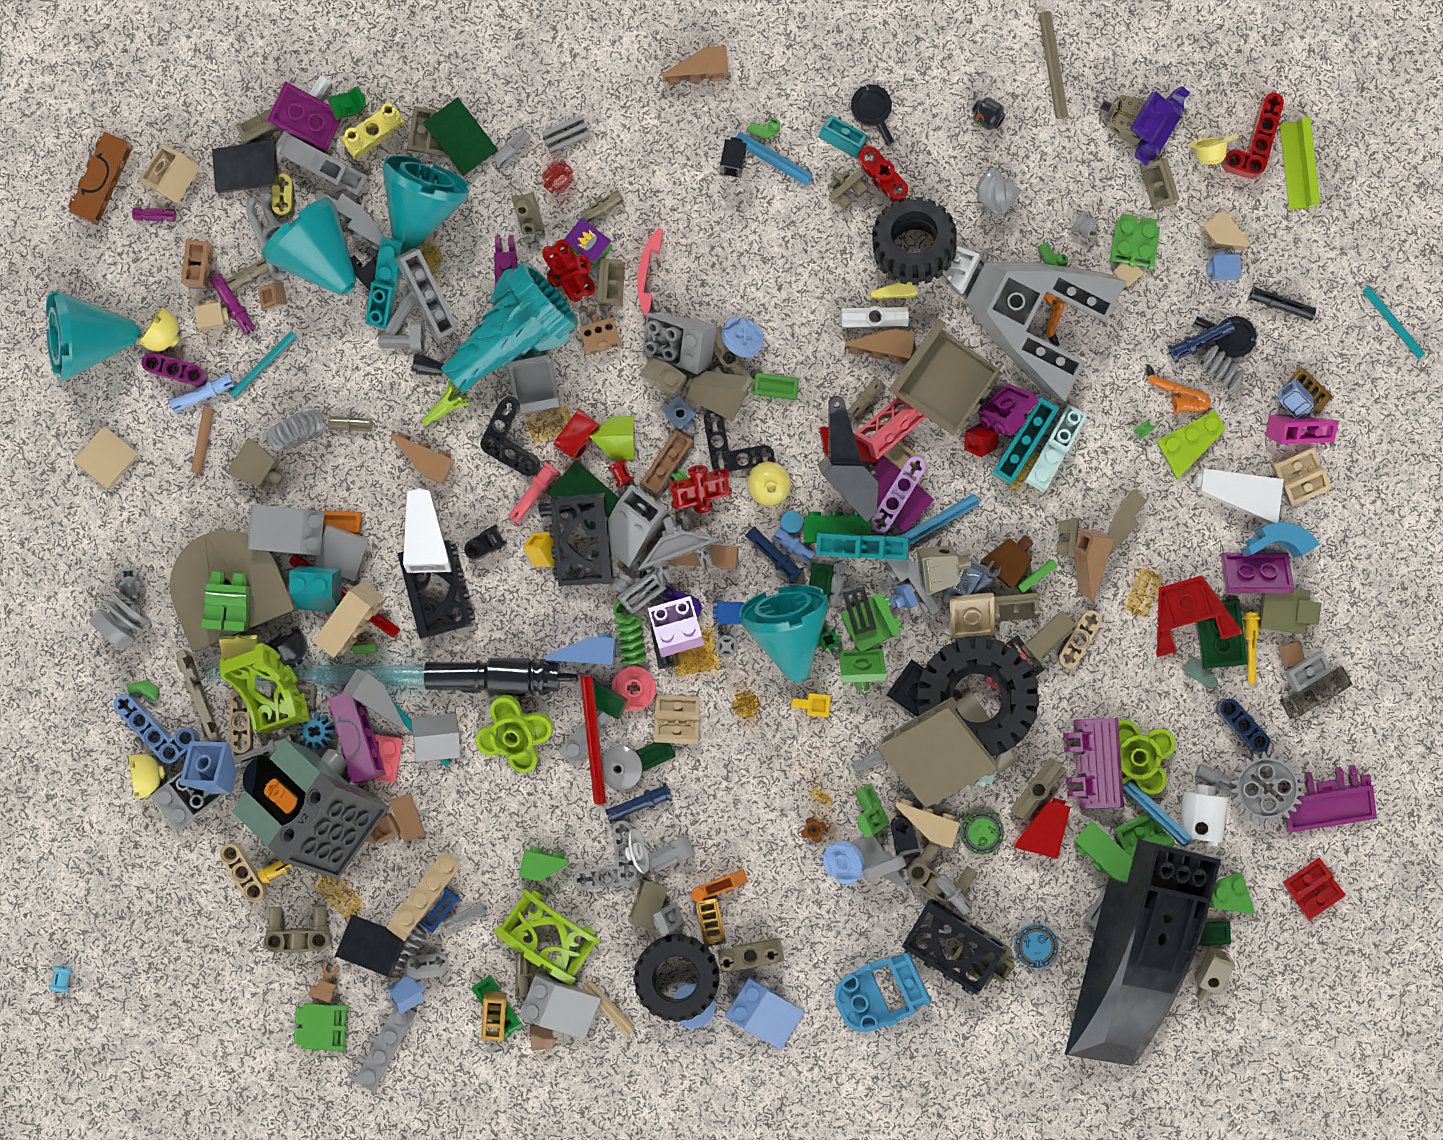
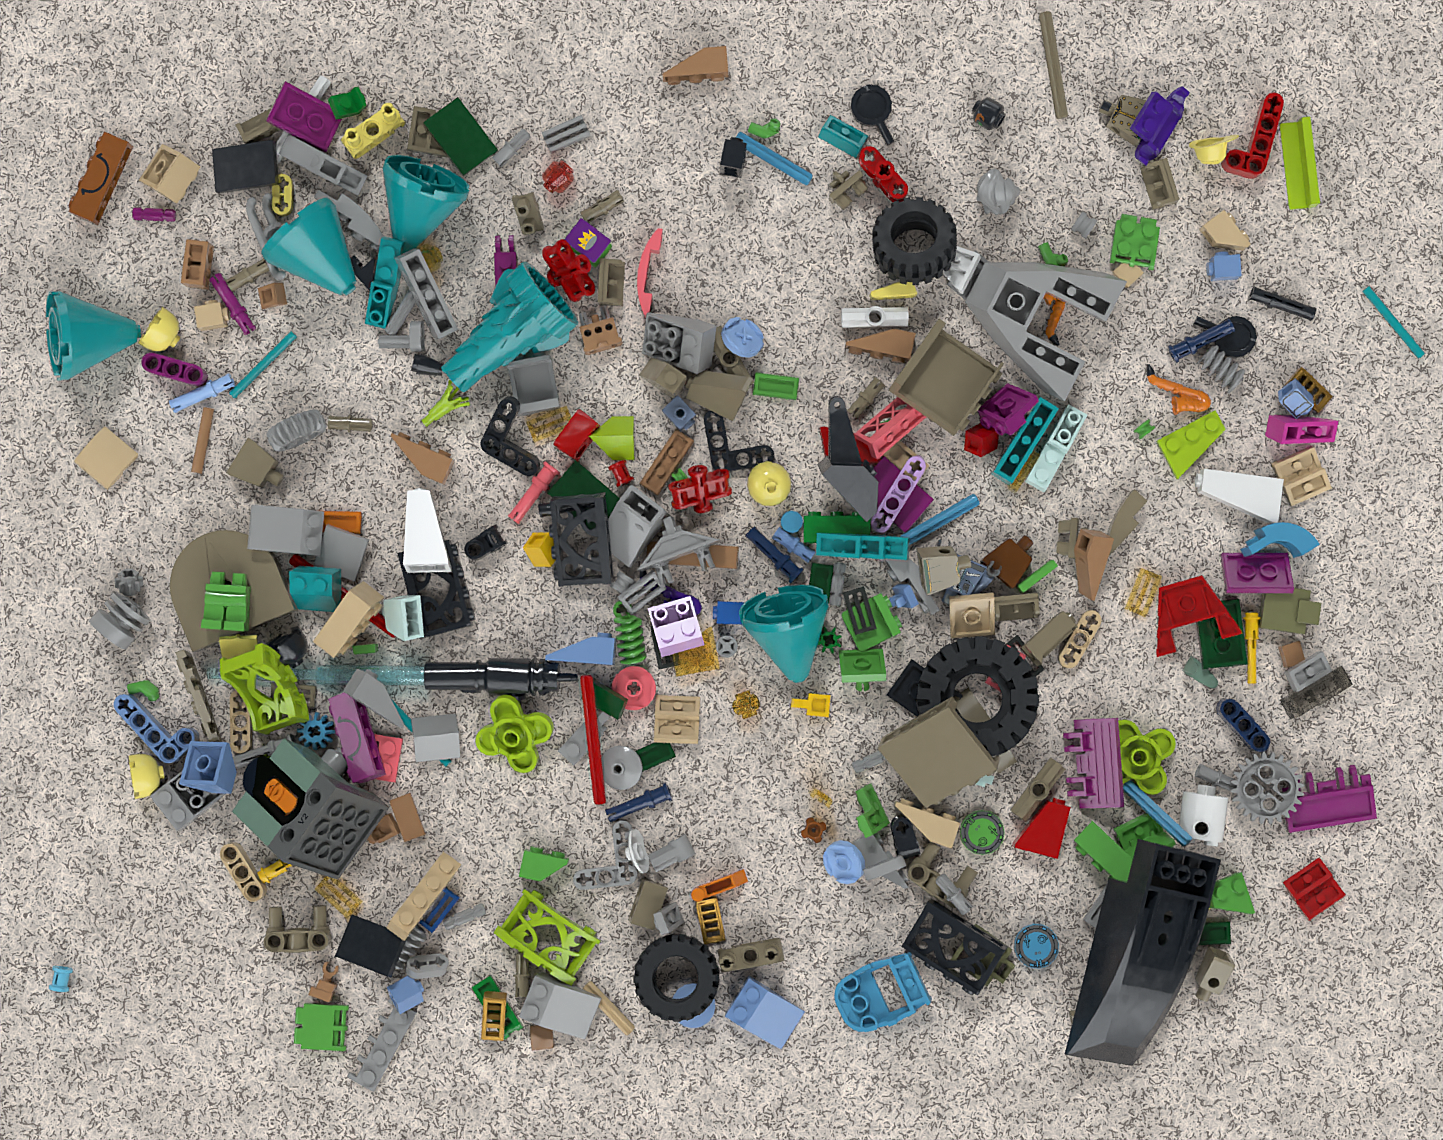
(404, 616): none -> light aqua torso

